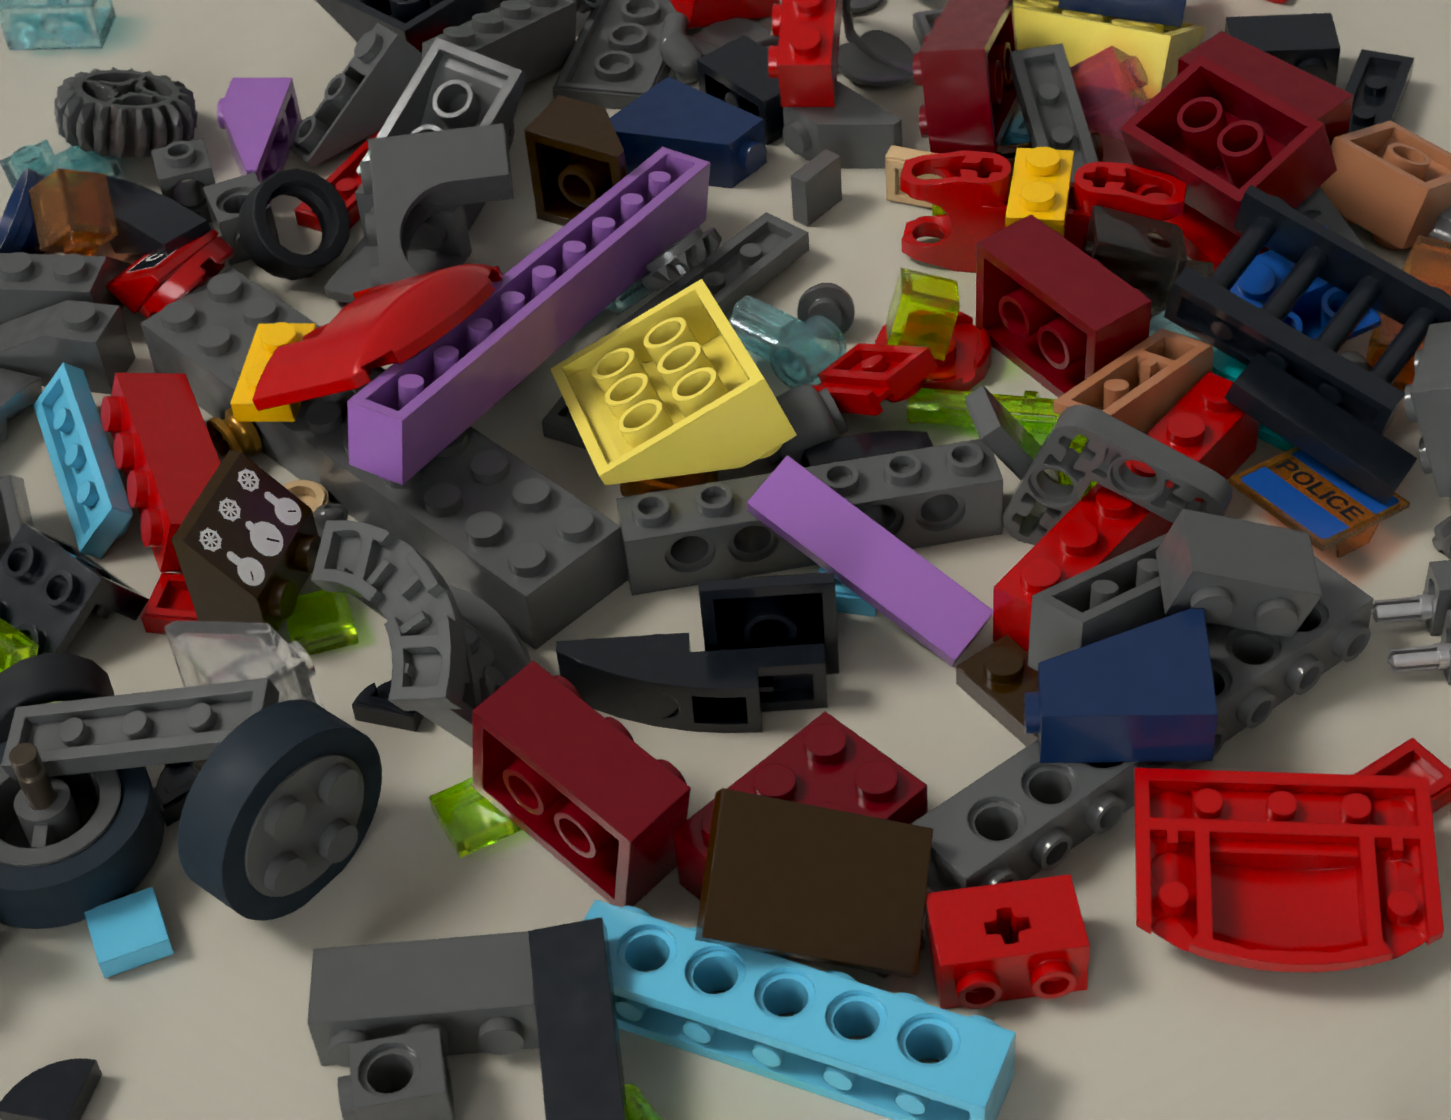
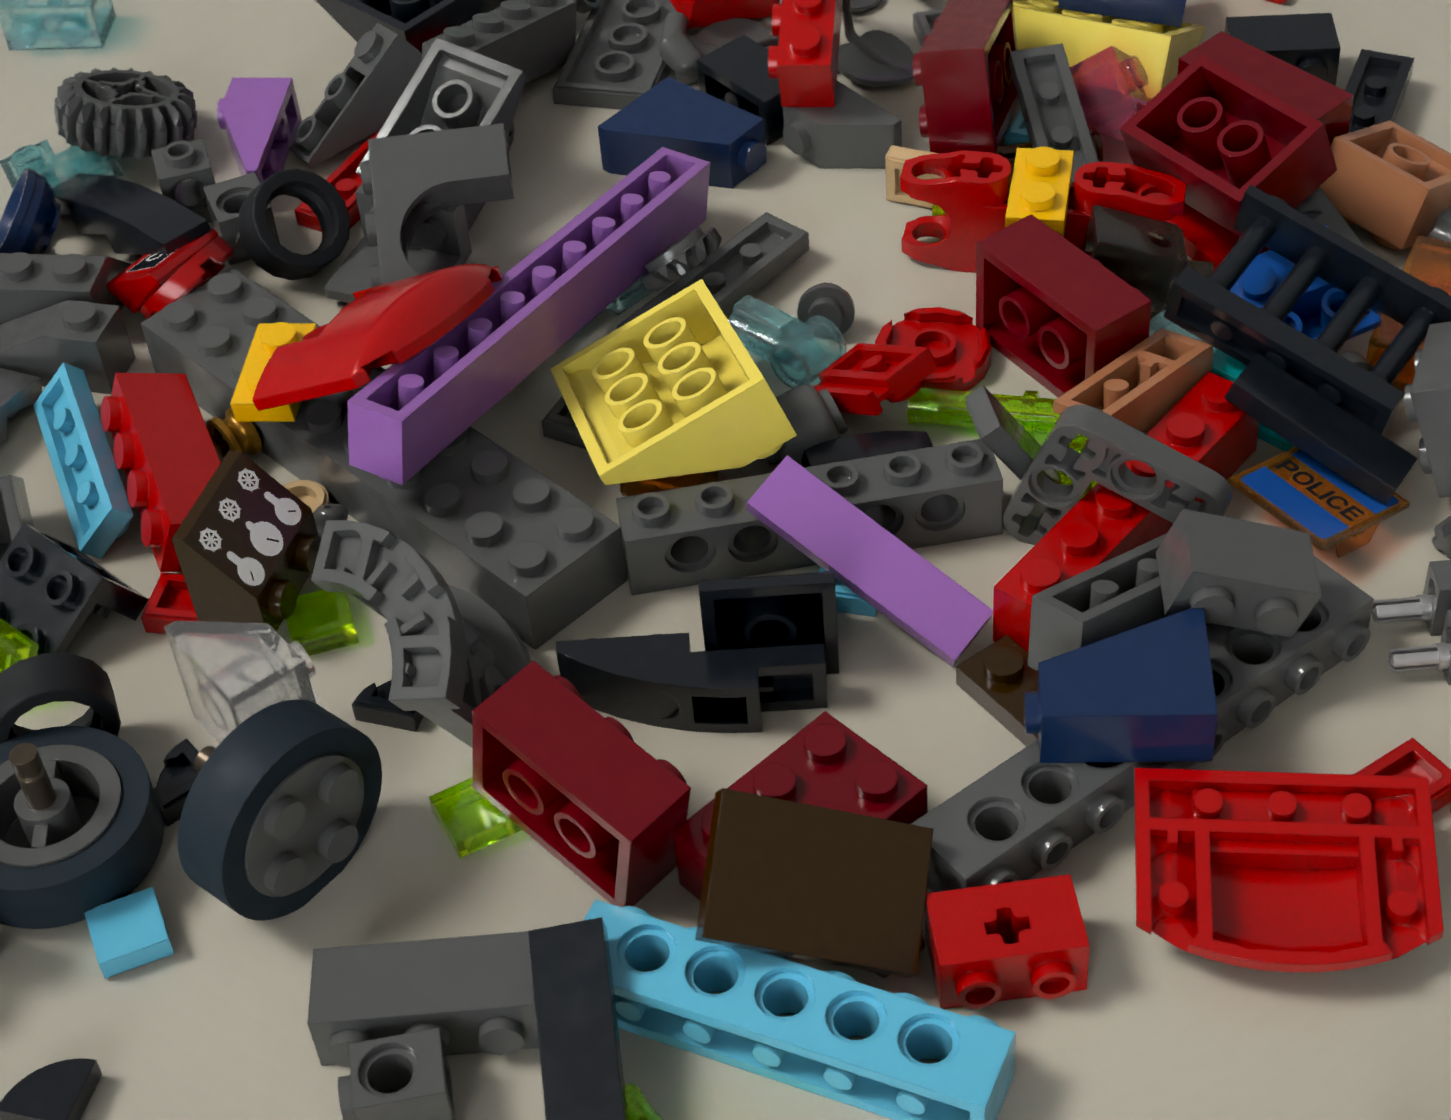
(73, 212): clear orange brick -> none
(136, 727): dark grey plate -> none
(572, 158): dark brown slope -> none
(816, 187): dark grey tile -> none
(923, 312): clear neon green panel -> none

